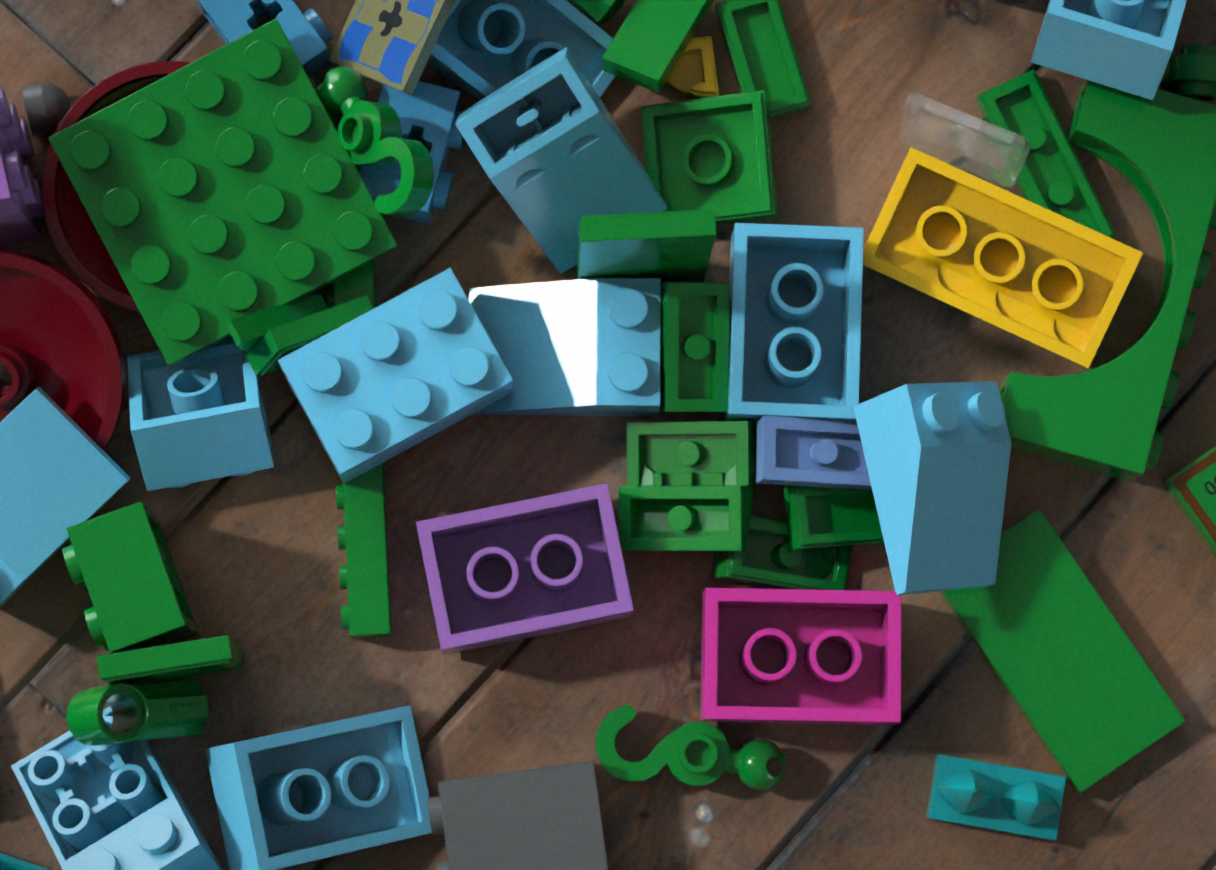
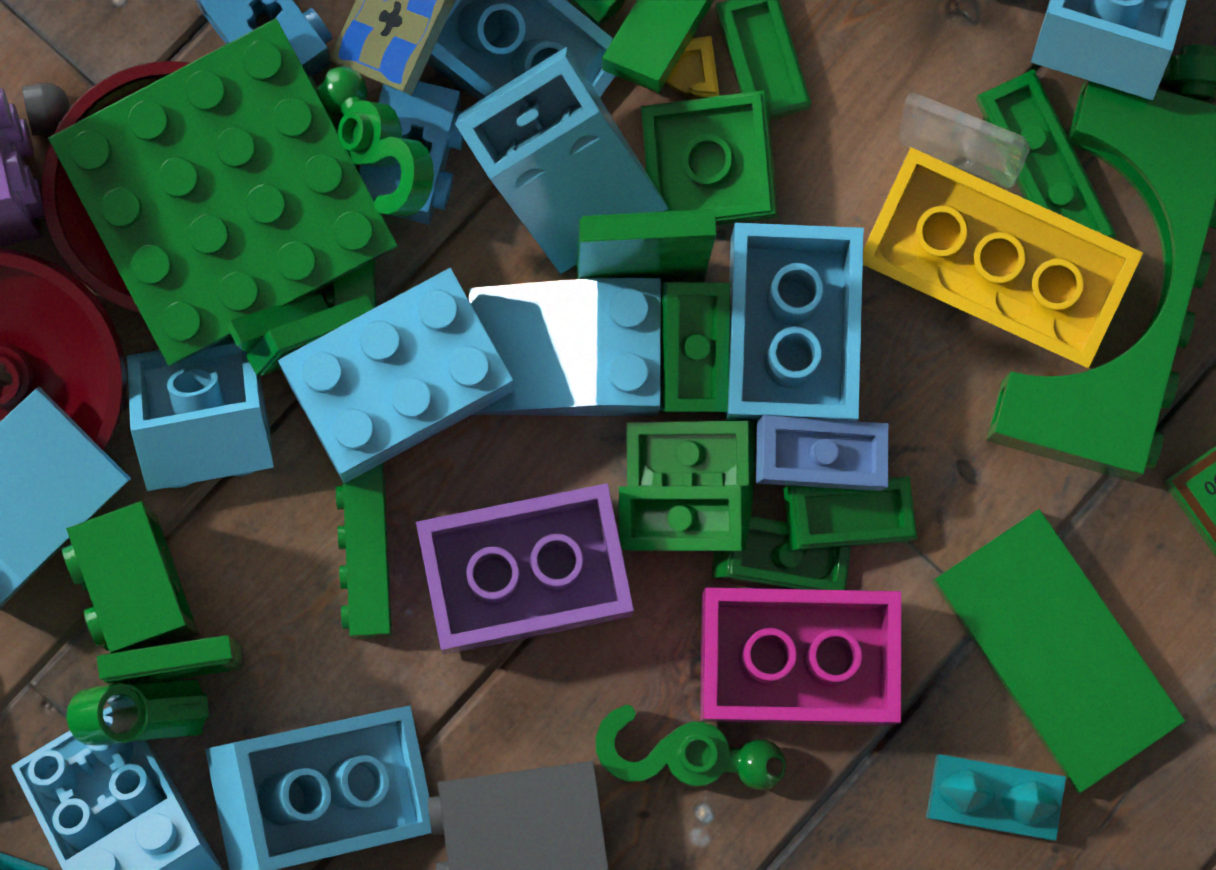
(938, 481): medium azure slope -> none

